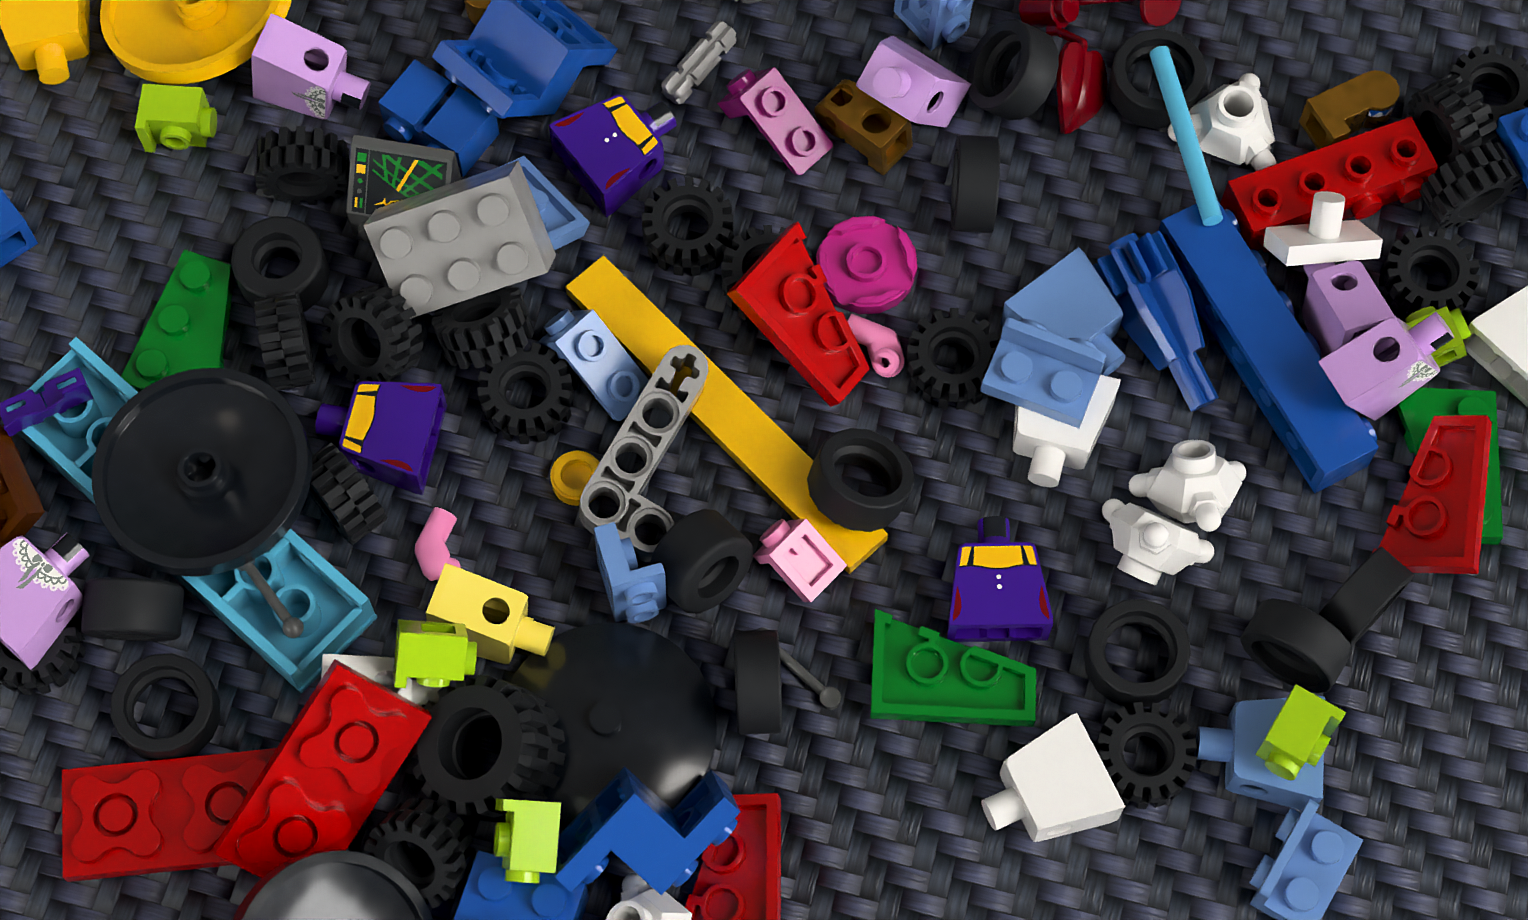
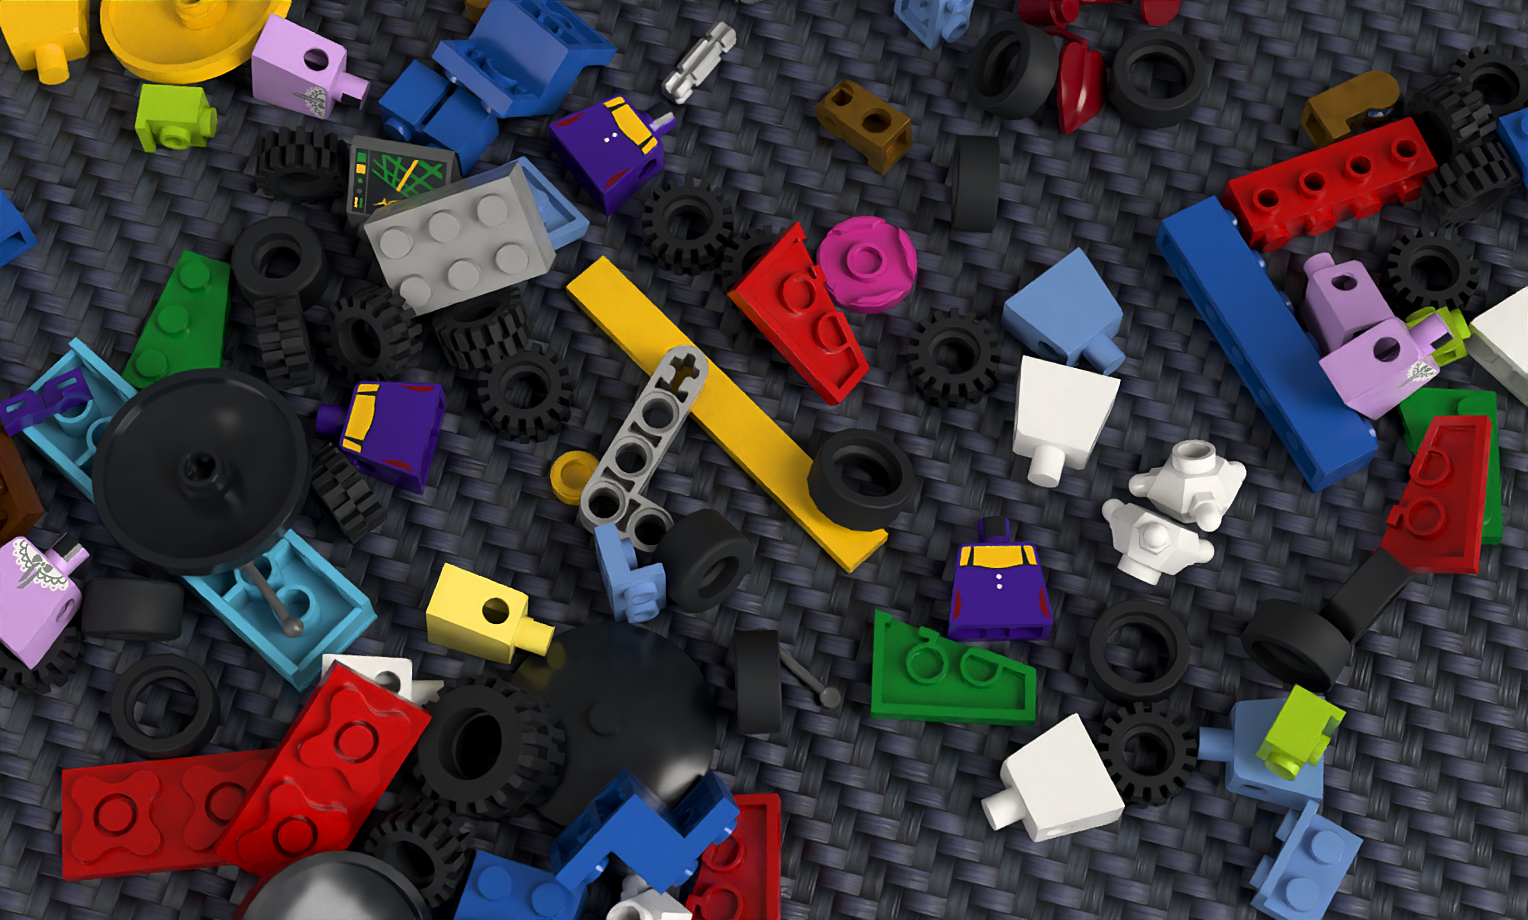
(431, 546): bright pink arm -> none
(432, 653): lime brick -> none
(527, 838): brick -> none
(596, 359): medium blue bracket -> none
(778, 116): bracket -> none
(800, 557): bright pink bracket -> none
(881, 345): bright pink arm -> none
(909, 80): lavender torso -> none
(1044, 371): medium blue bracket -> none
(1158, 310): blue piece -> none
(1186, 136): medium azure bar -> none
(1235, 124): white rock -> none
(1325, 238): white tile -> none

